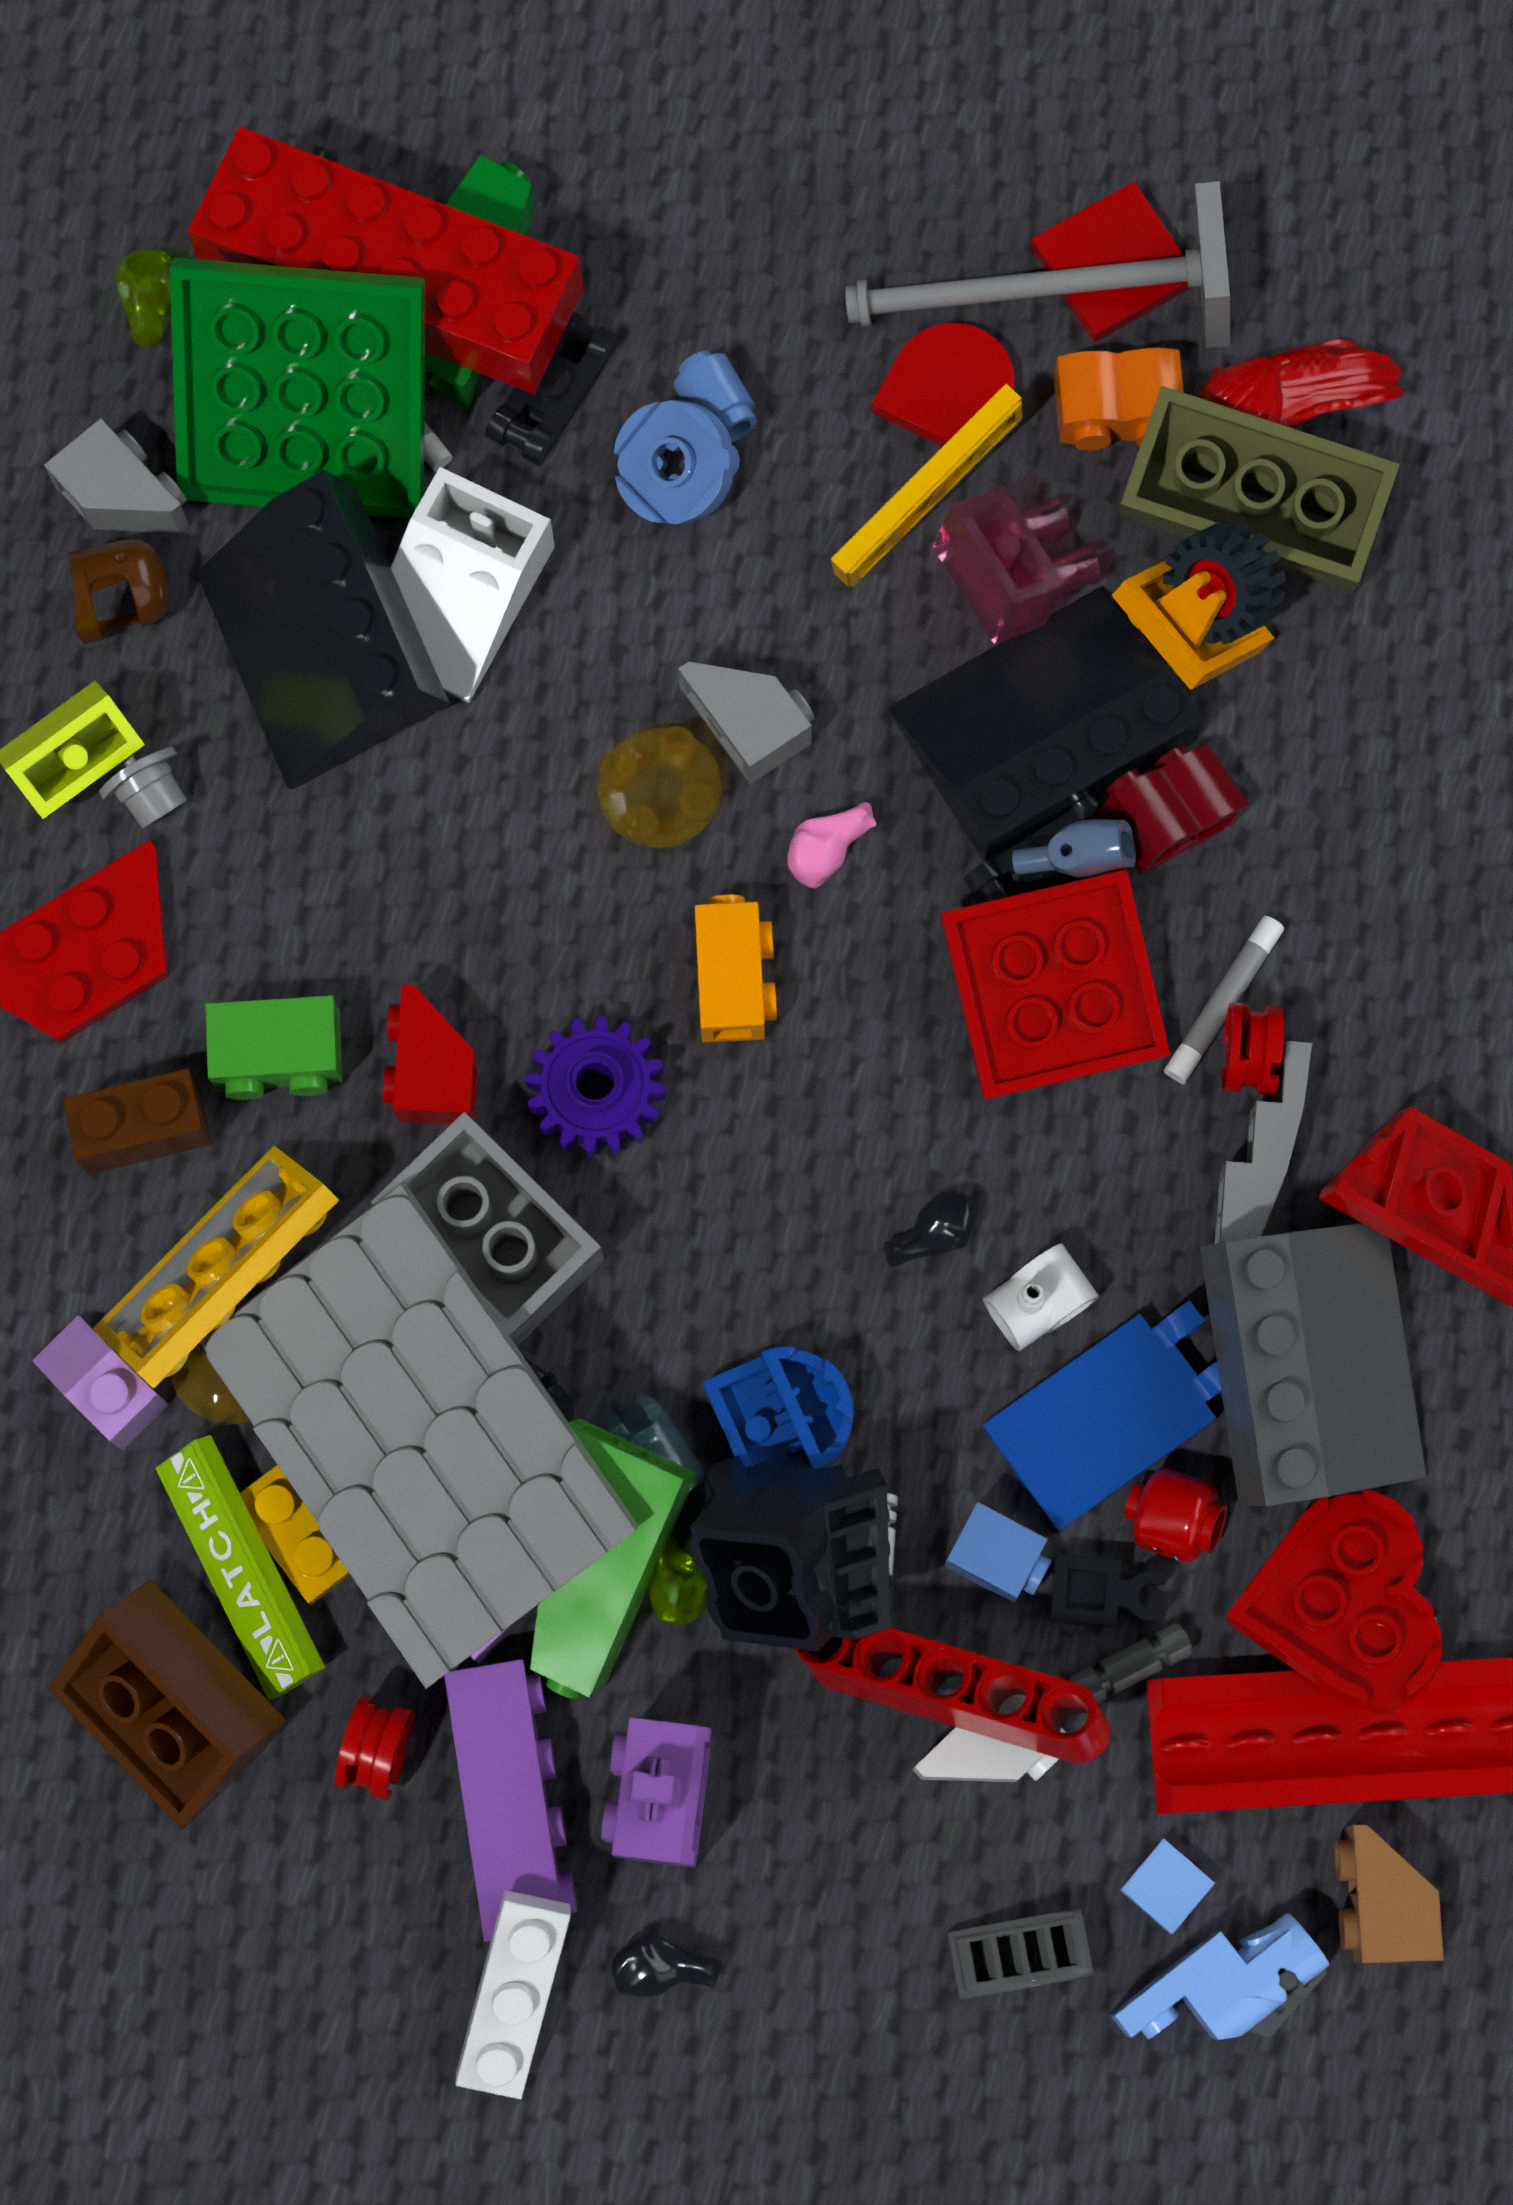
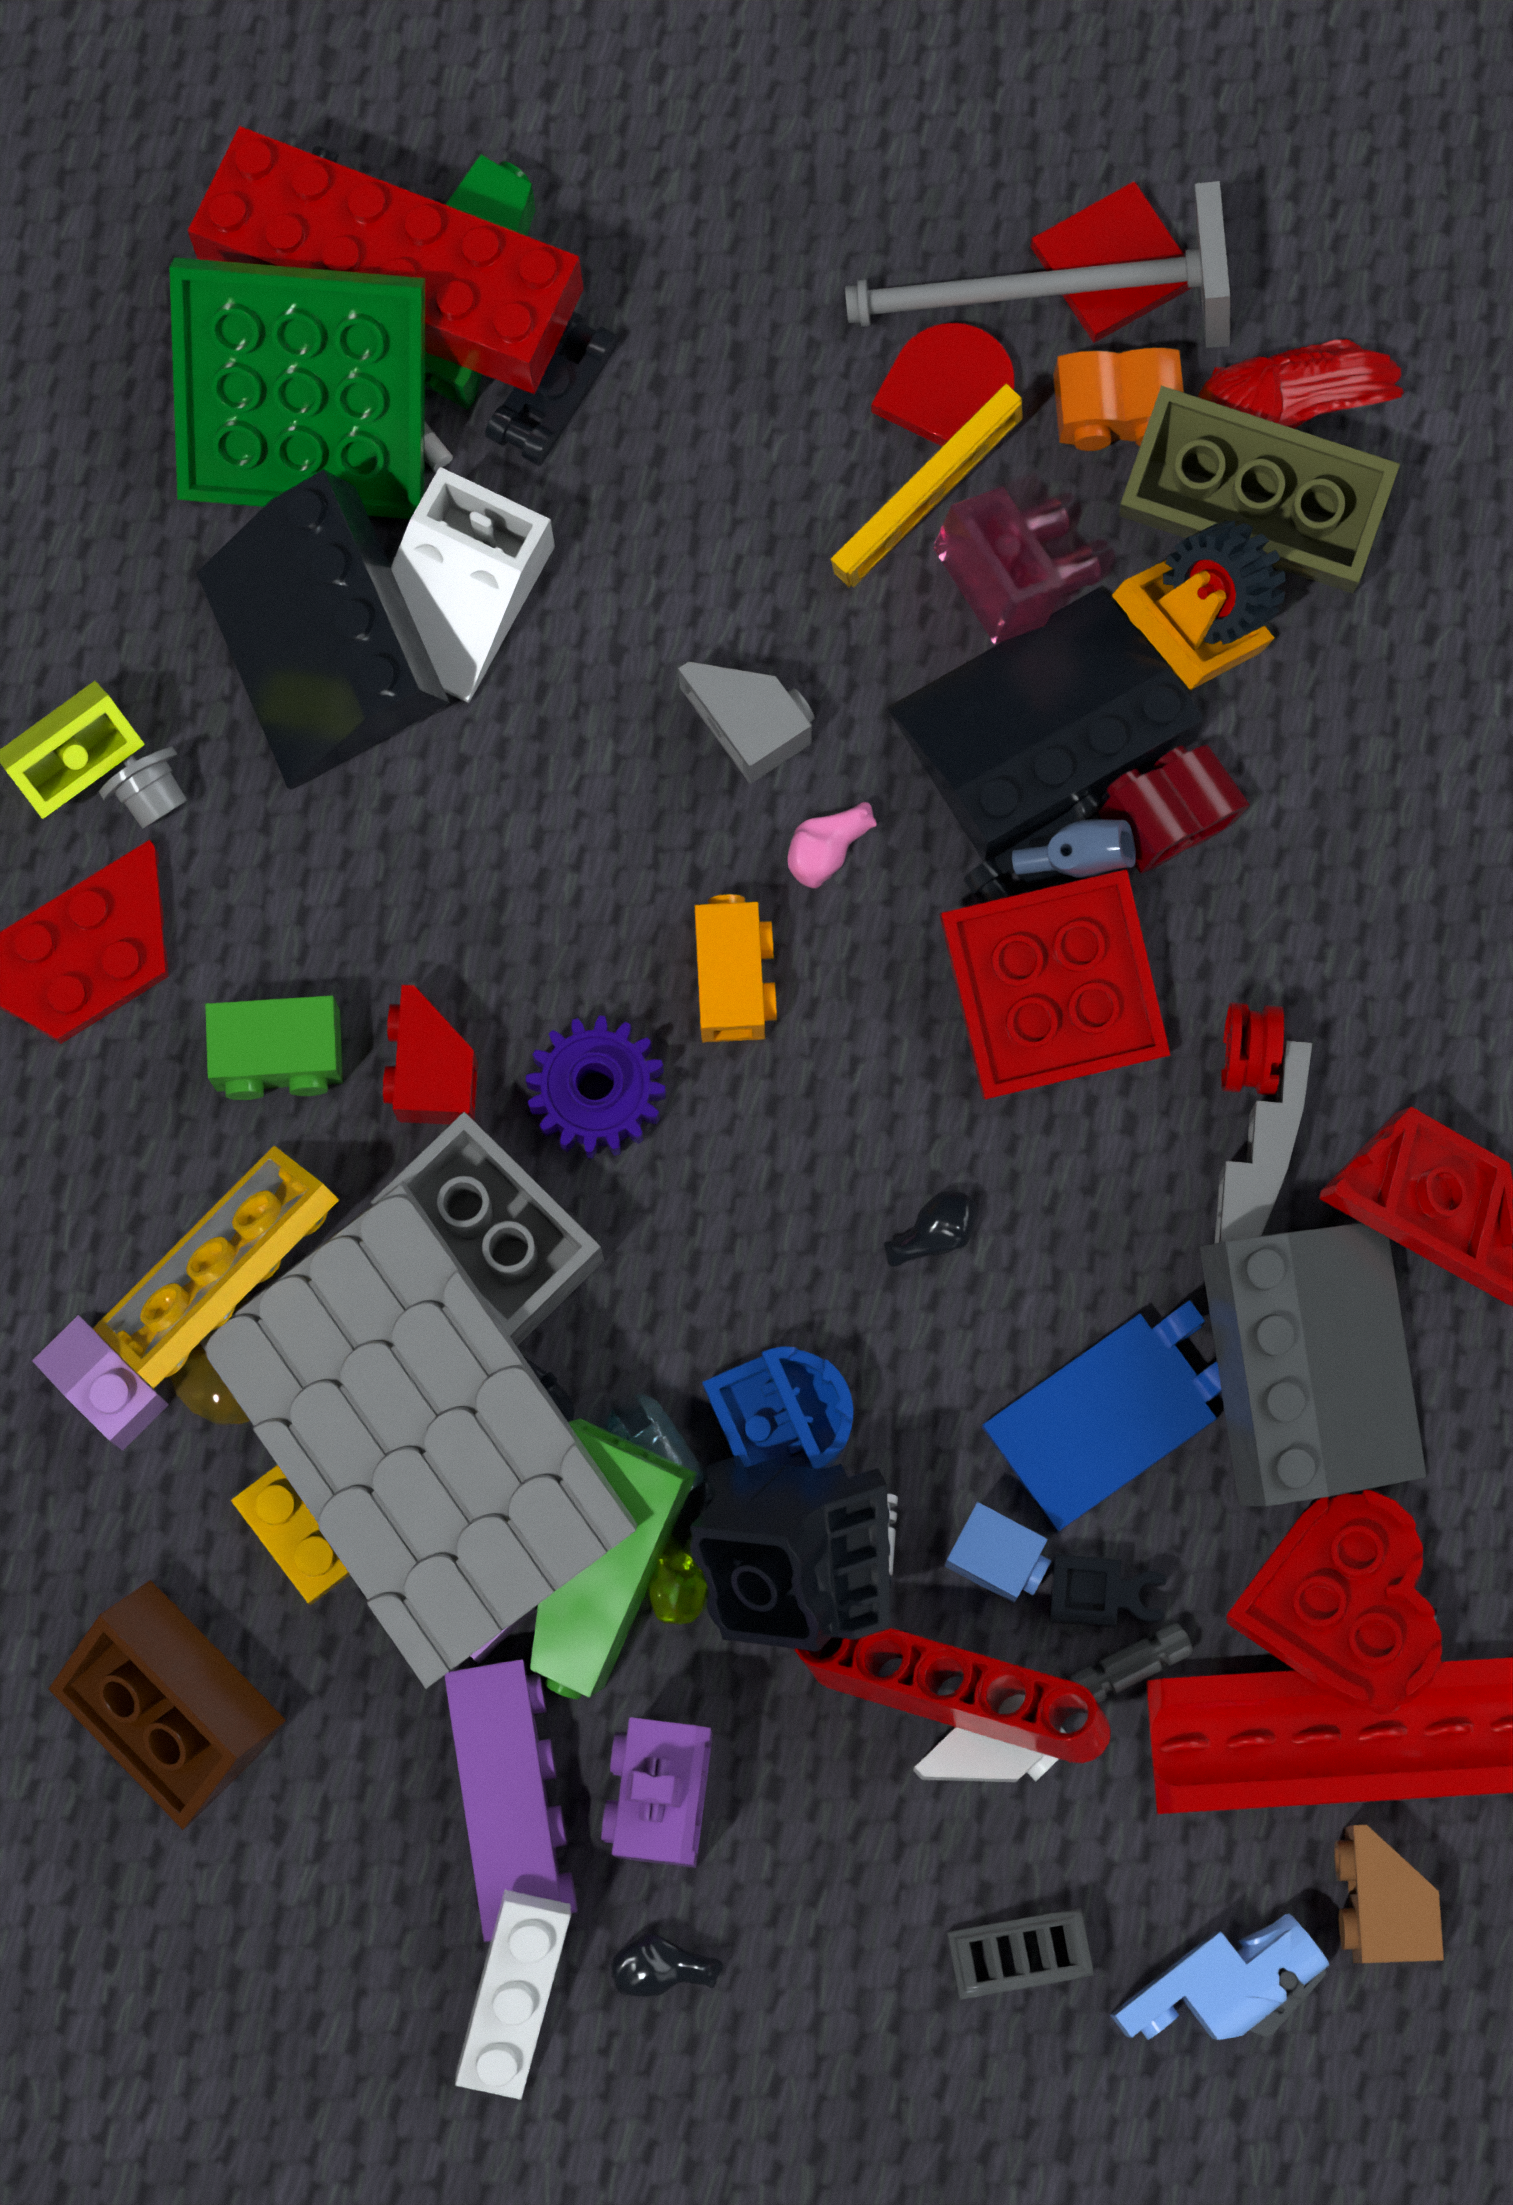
(111, 485): light grey slope -> none
(112, 564): reddish brown helmet -> none
(137, 1121): reddish brown brick -> none
(145, 293): clear neon green animal -> none
(240, 1567): lime tile -> none
(374, 1748): red wheel -> none
(641, 465): medium blue plate -> none
(659, 787): clear yellow dish -> none
(716, 386): medium blue brick -> none
(1040, 1297): white piece -> none
(1167, 1886): light blue tile -> none
(1176, 1515): red head -> none
(1229, 990): light grey bar -> none

